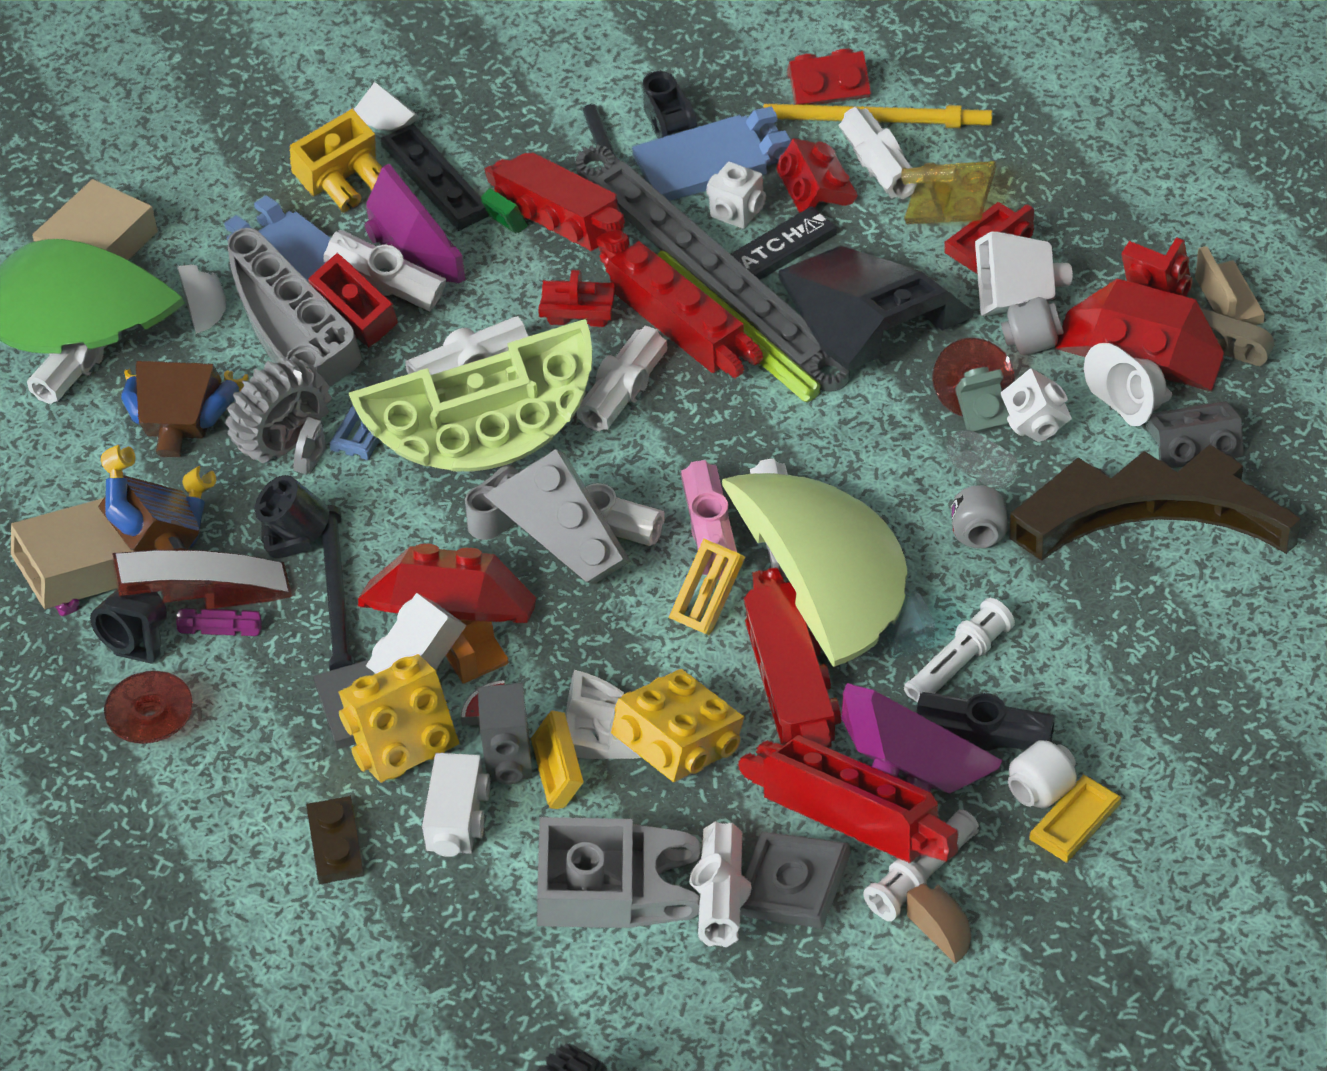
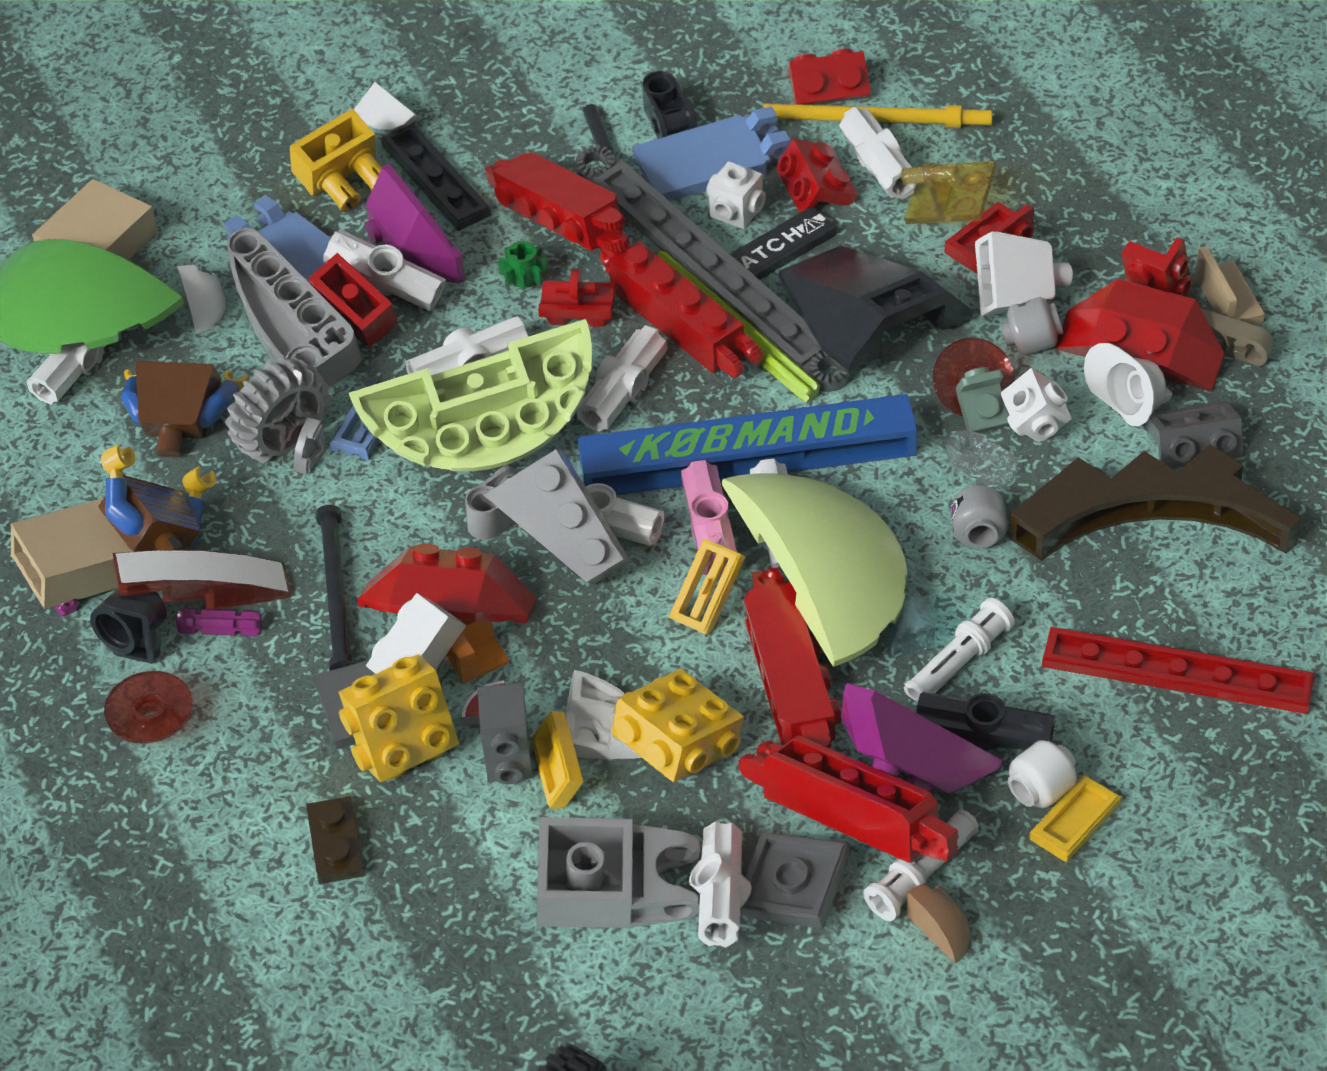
(292, 513): black piece -> none
(453, 804): white brick -> none
(503, 211): green tile -> none
(523, 265): none -> green gear
(794, 437): none -> blue brick
(1179, 670): none -> red tile

